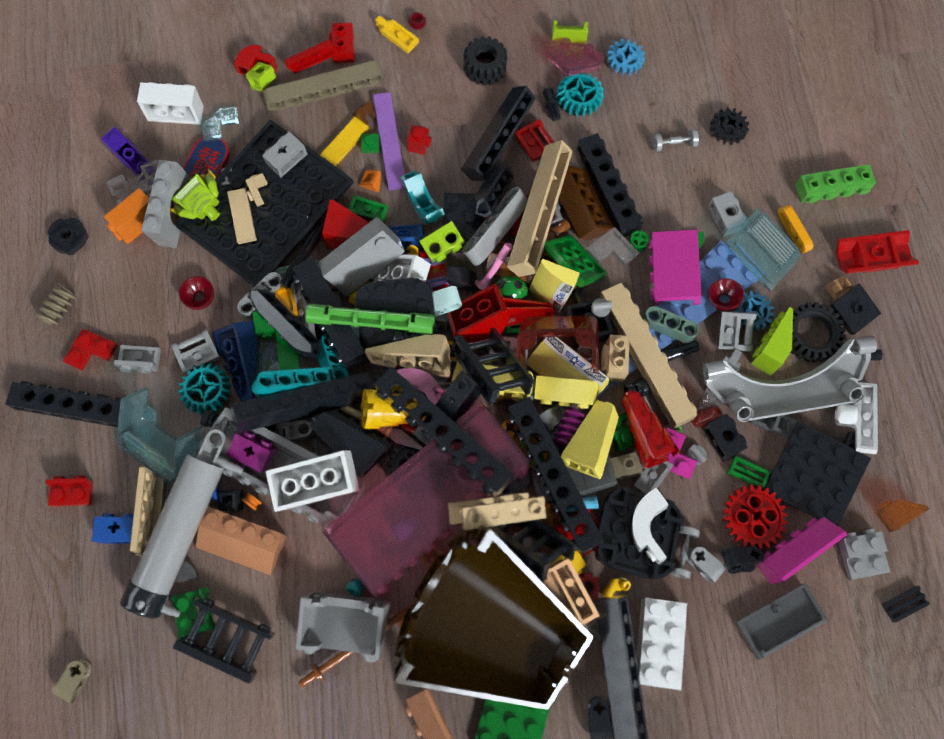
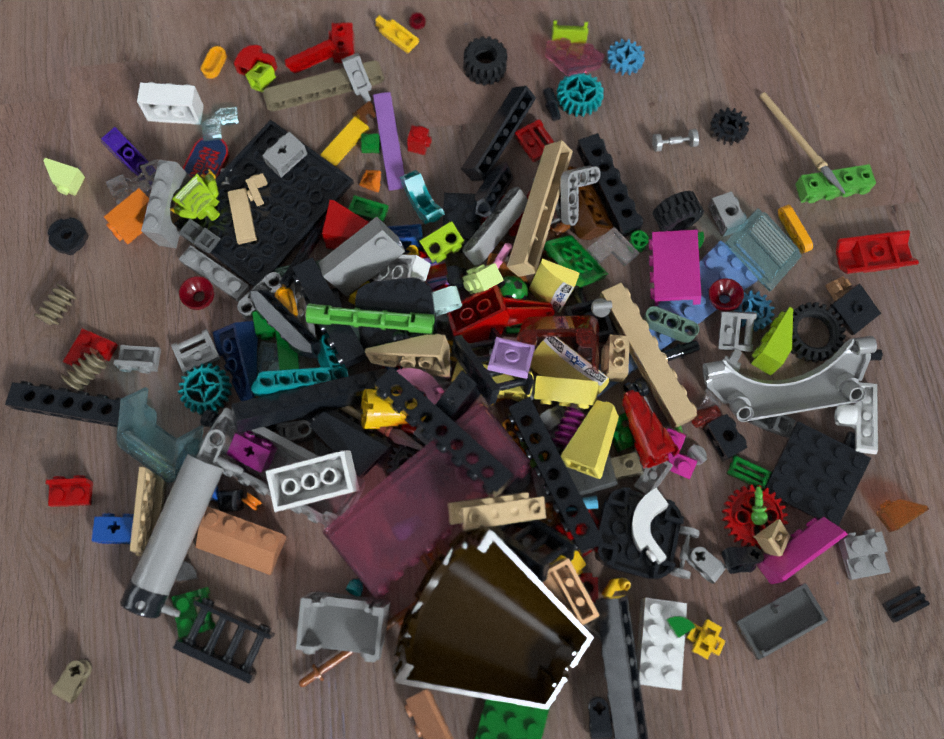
(64, 177): none -> yellowish green slope
(85, 371): none -> dark tan piece
(199, 236): none -> dark grey slope
(213, 62): none -> light orange tile
(214, 273): none -> light grey plate
(357, 76): none -> light grey hinge
(482, 278): none -> yellowish green brick
(511, 357): none -> lavender tile
(569, 187): none -> light grey beam
(678, 212): none -> black tyre
(680, 625): none -> green tile
(708, 637): none -> yellow piece
(759, 515): none -> bright green bar
(773, 538): none -> tan slope
(817, 160): none -> tan piece

